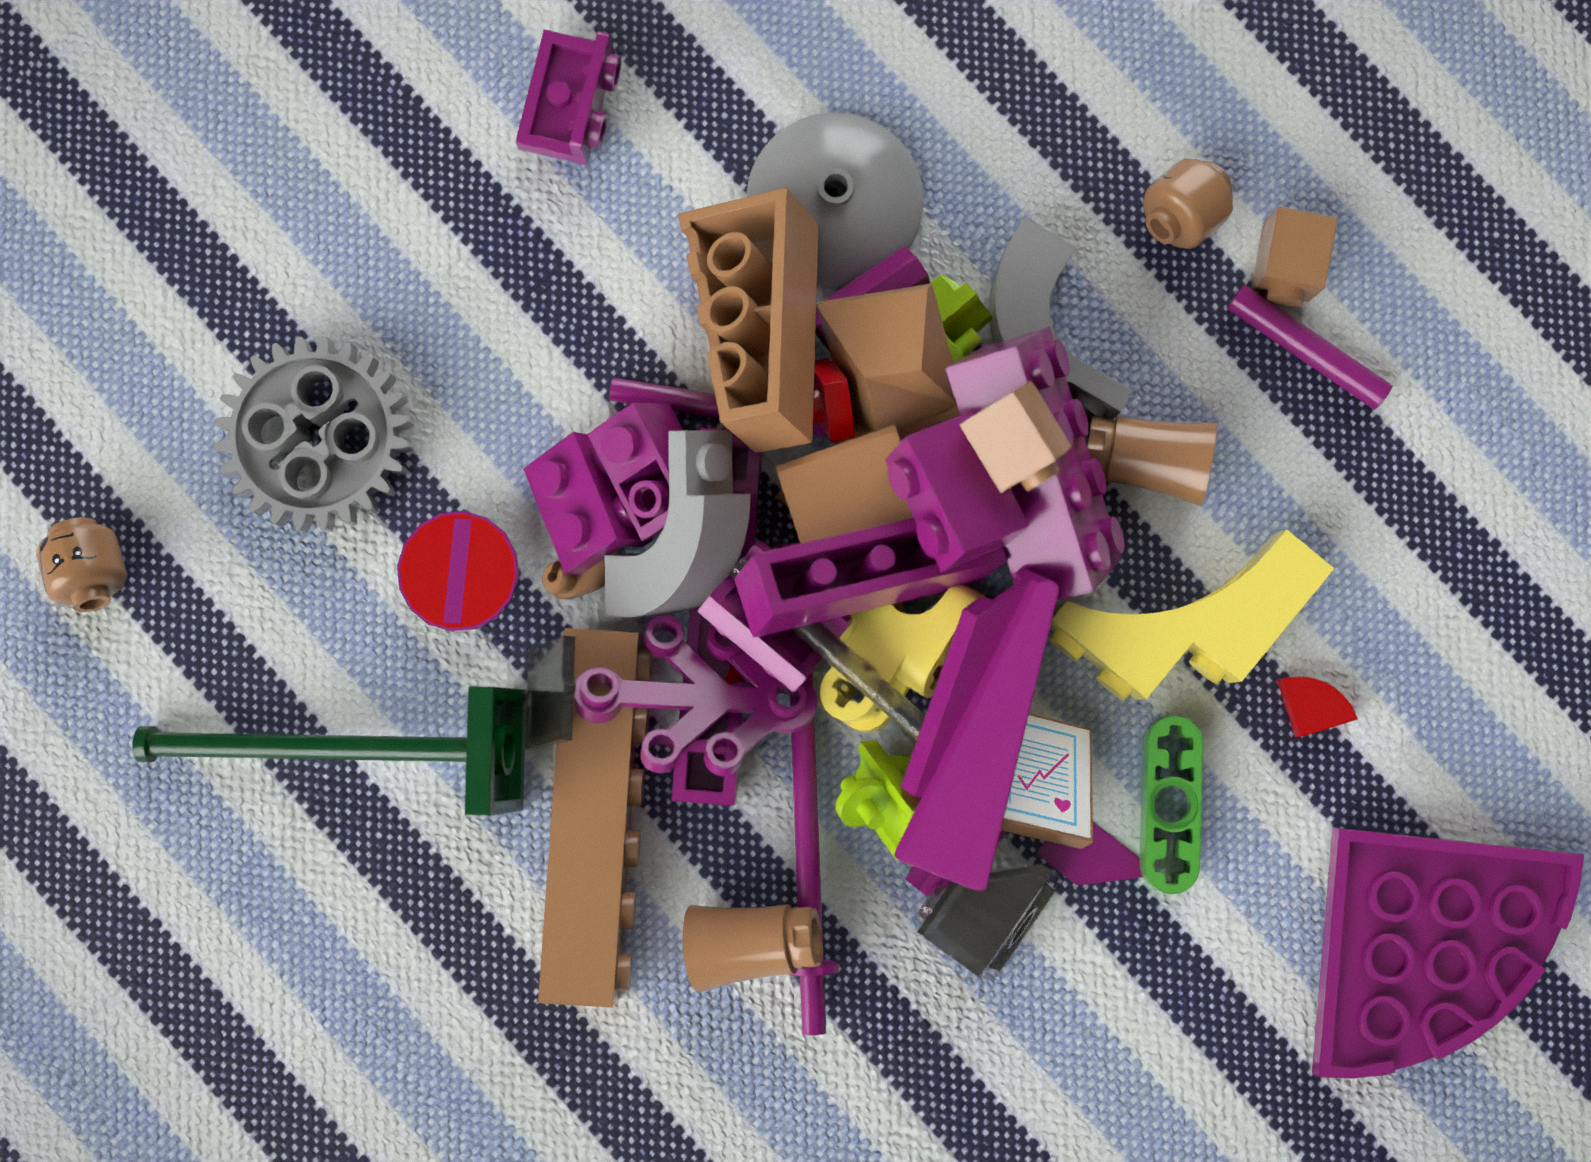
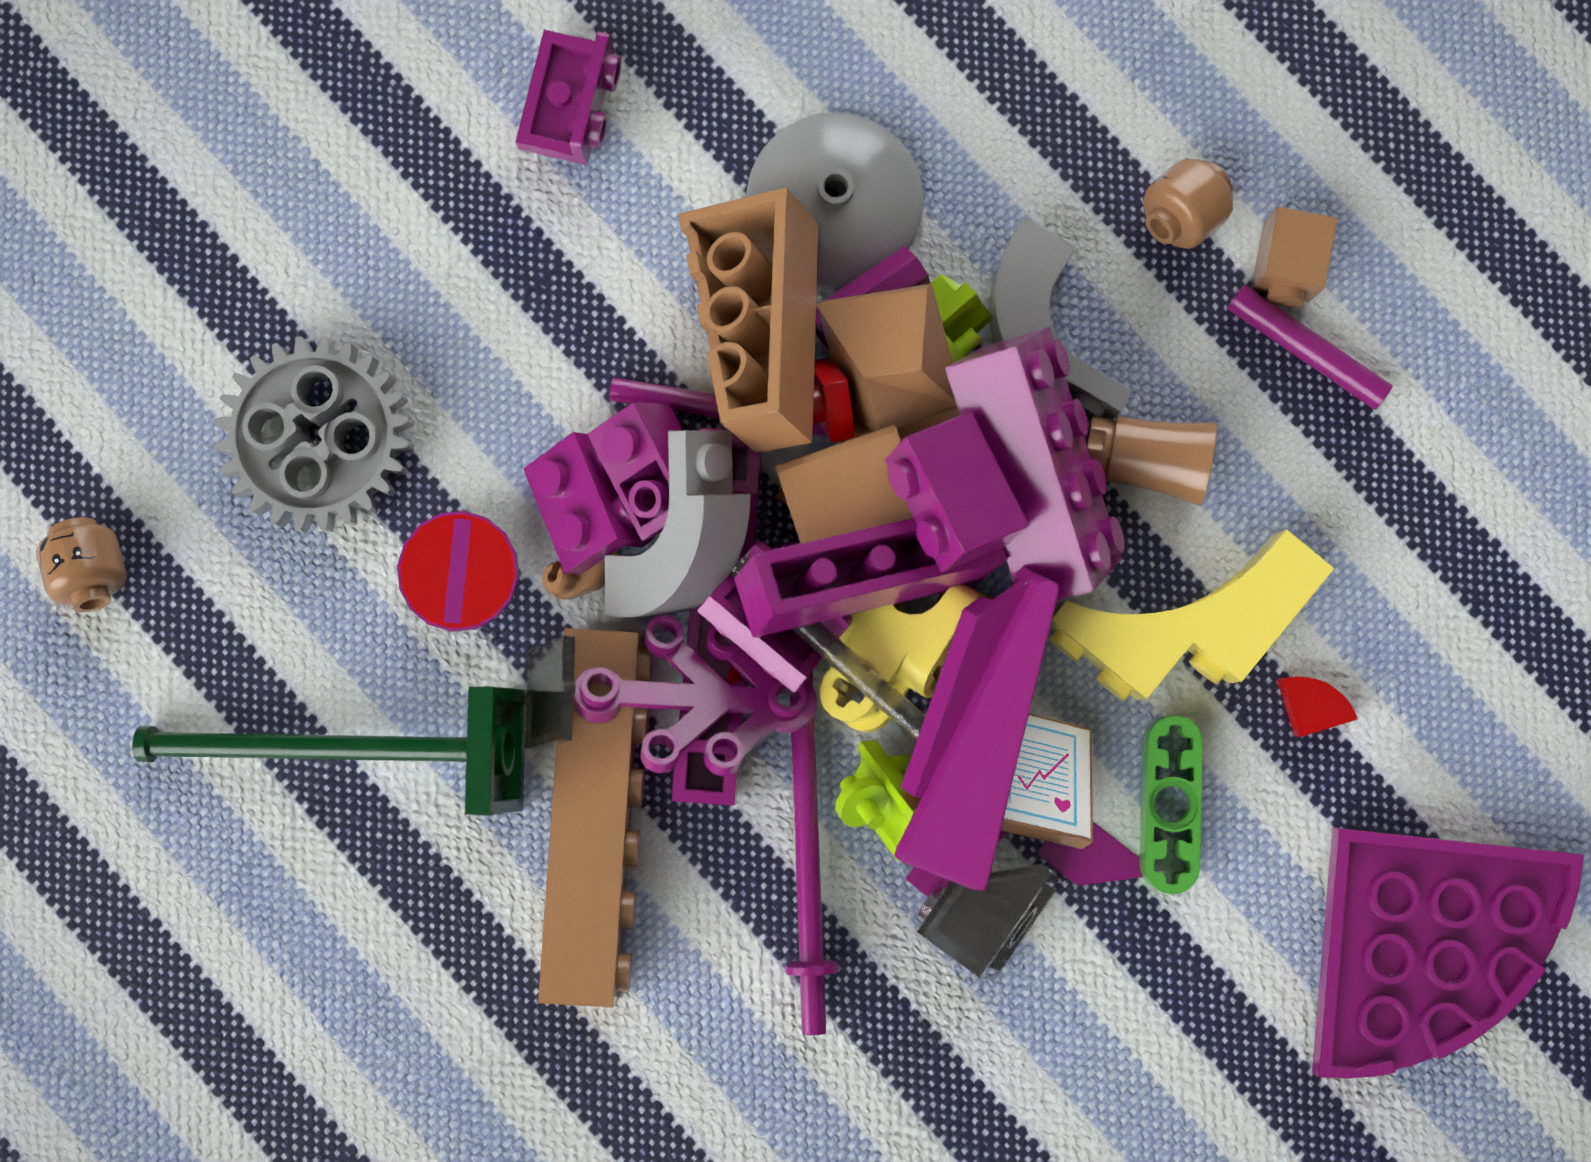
(748, 943): medium nougat plant -> none
(1017, 439): brick -> none

